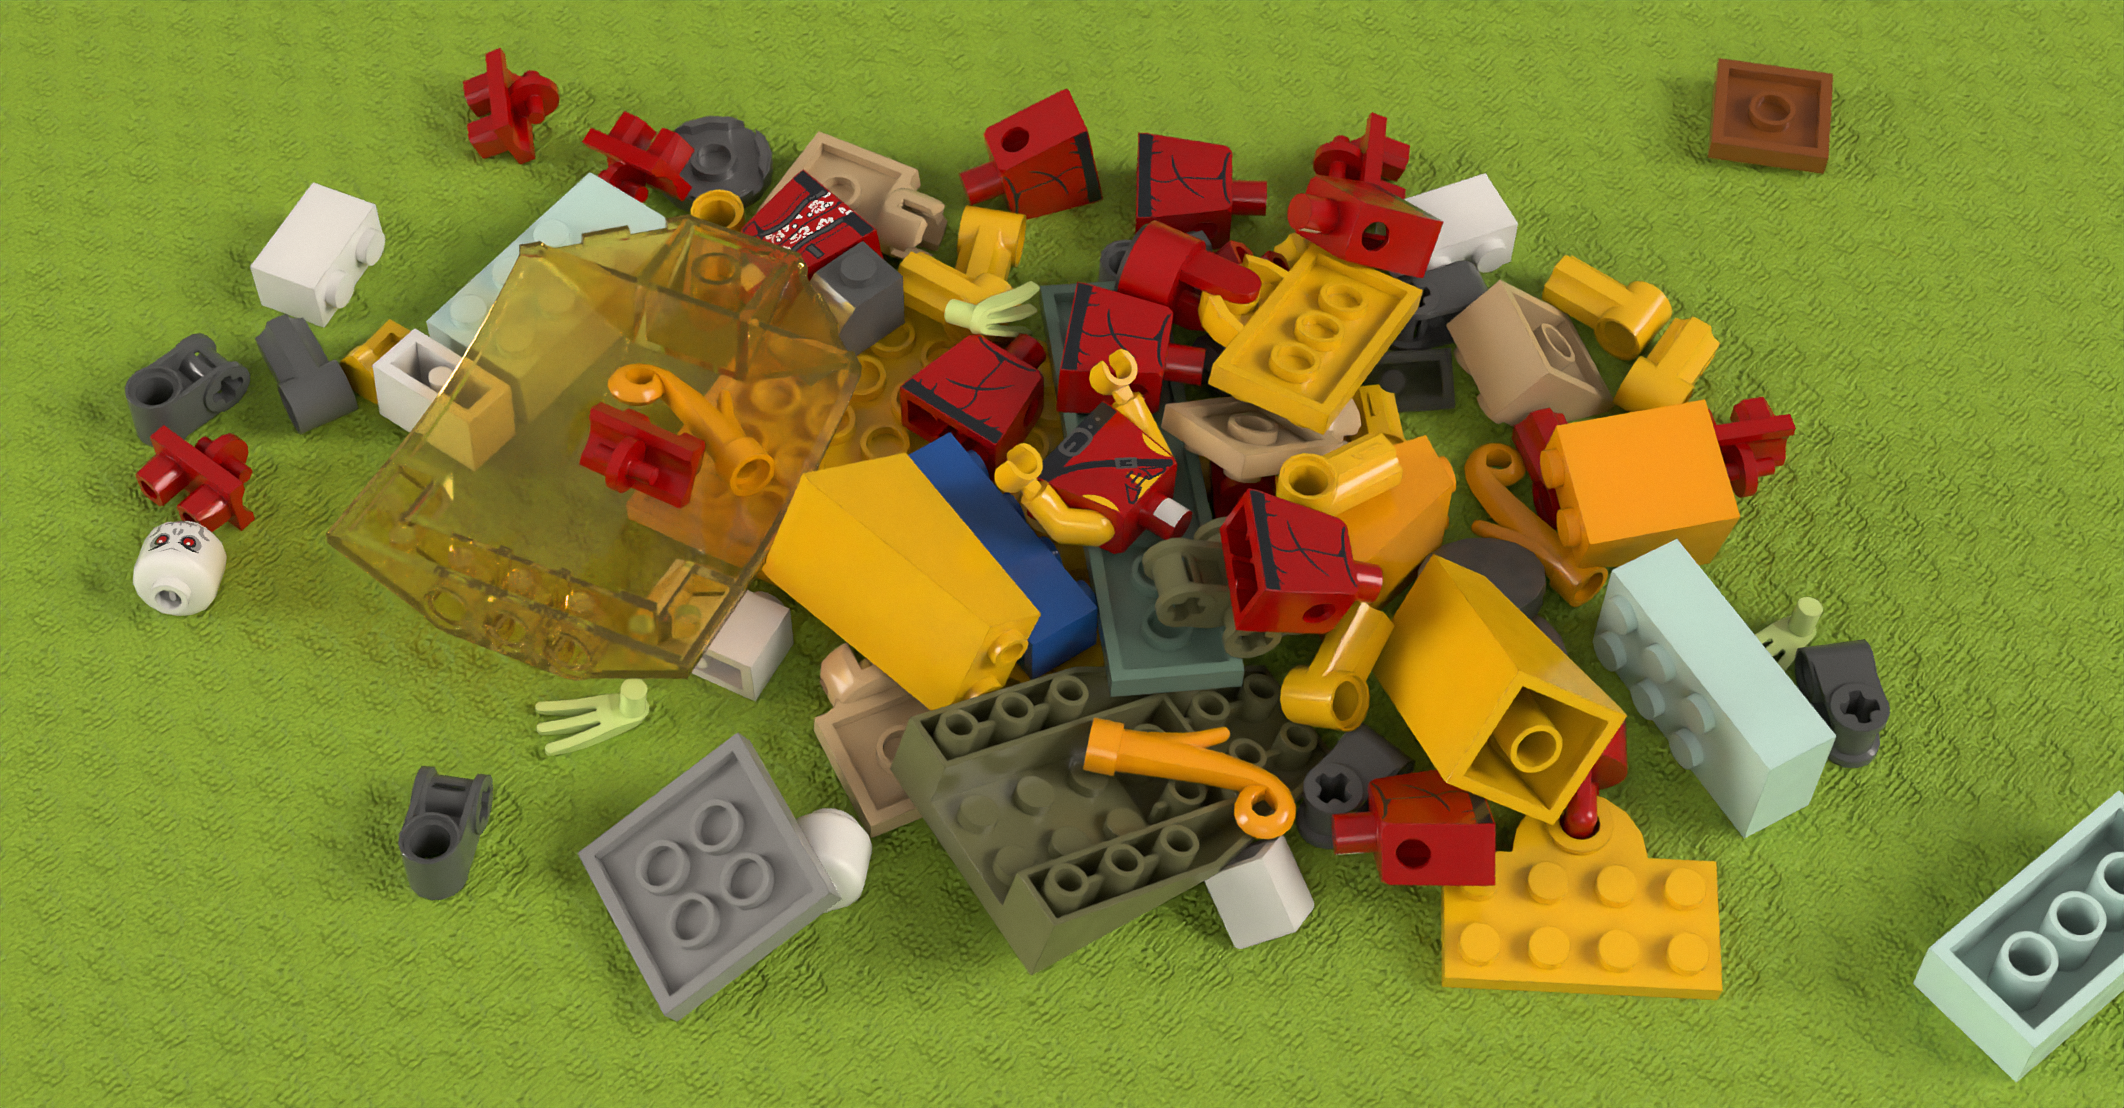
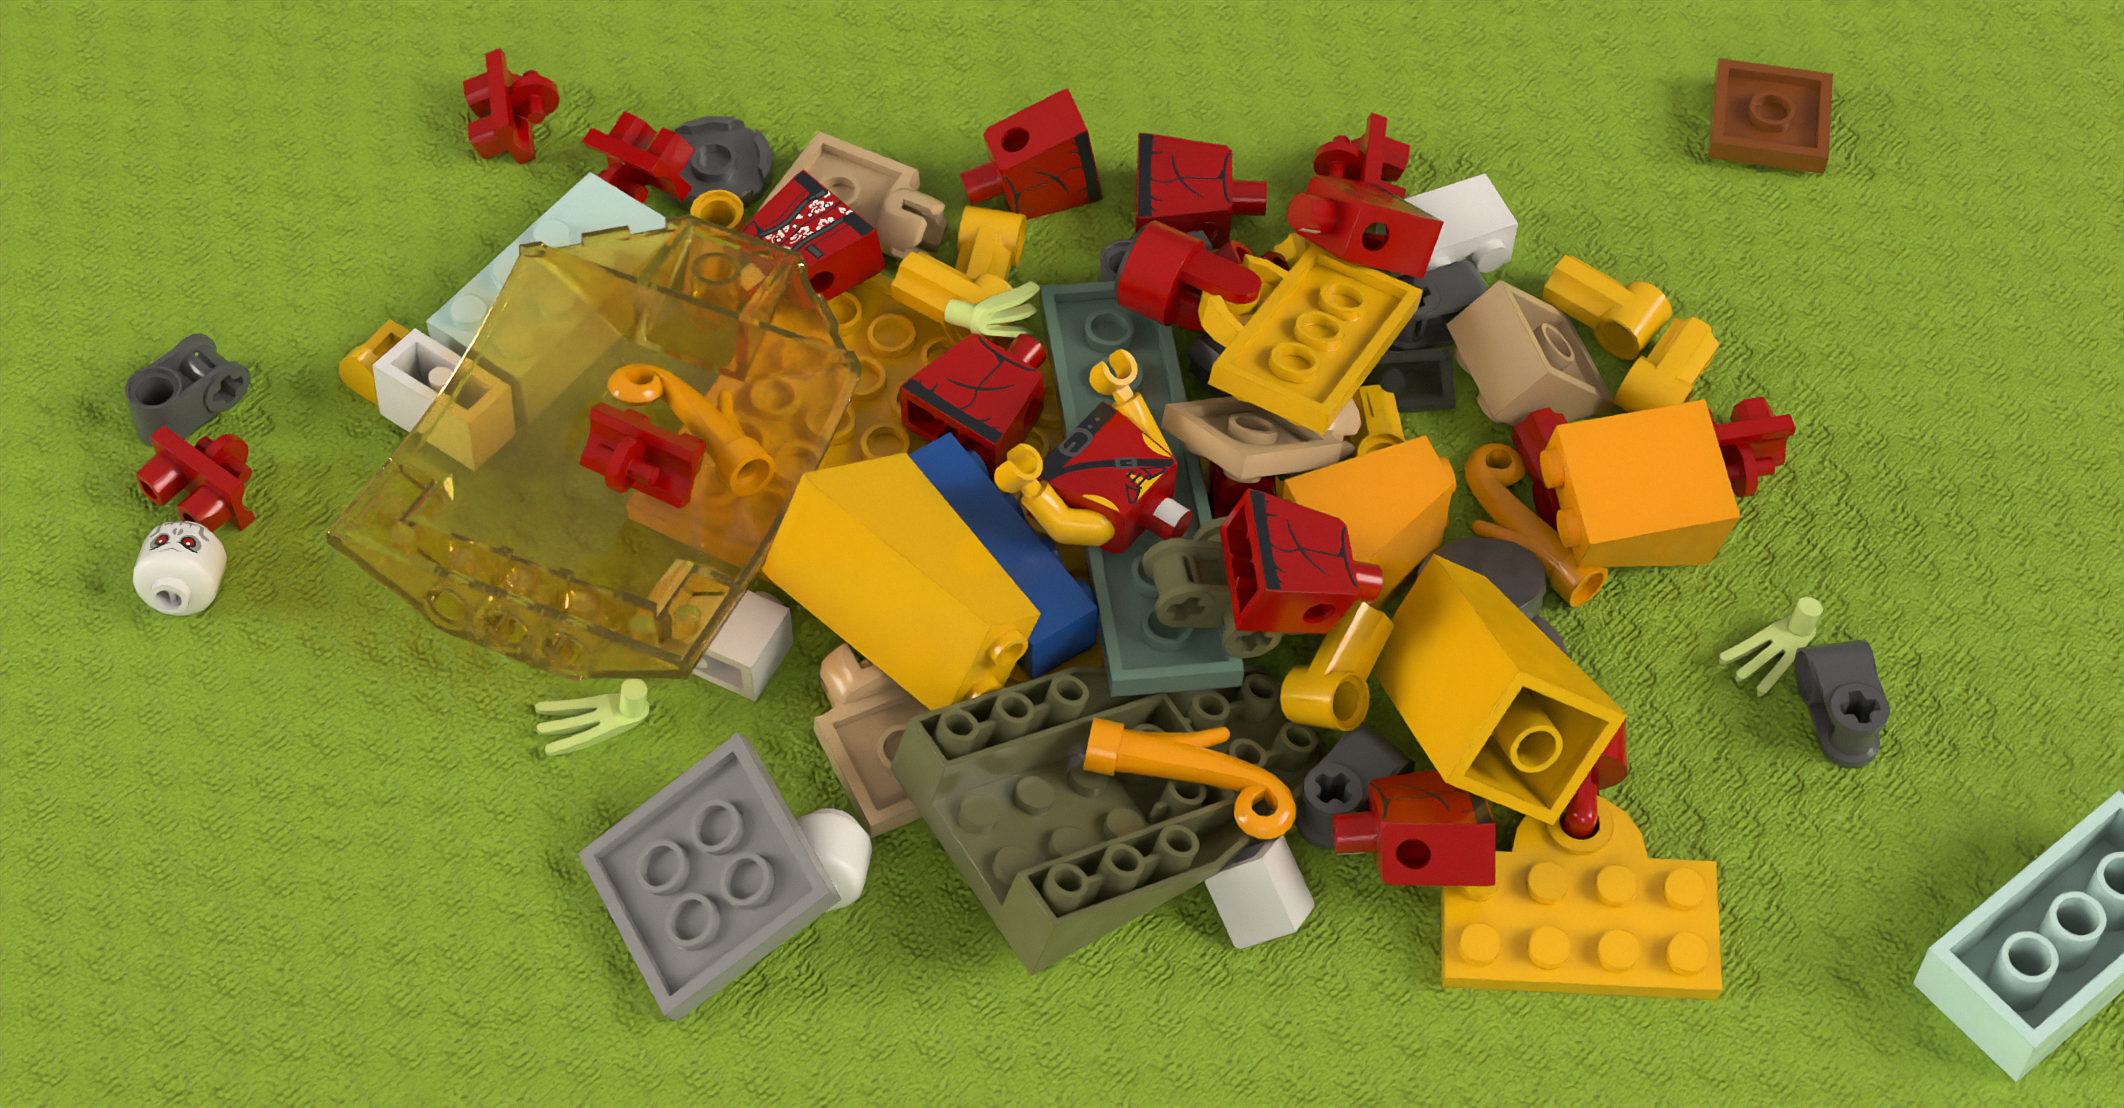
(307, 382): dark grey piece -> none
(318, 255): white brick -> none
(447, 820): dark grey piece -> none
(862, 296): dark grey slope -> none
(1113, 321): red torso -> none
(1341, 476): yellow piece -> none
(1711, 688): light aqua brick -> none

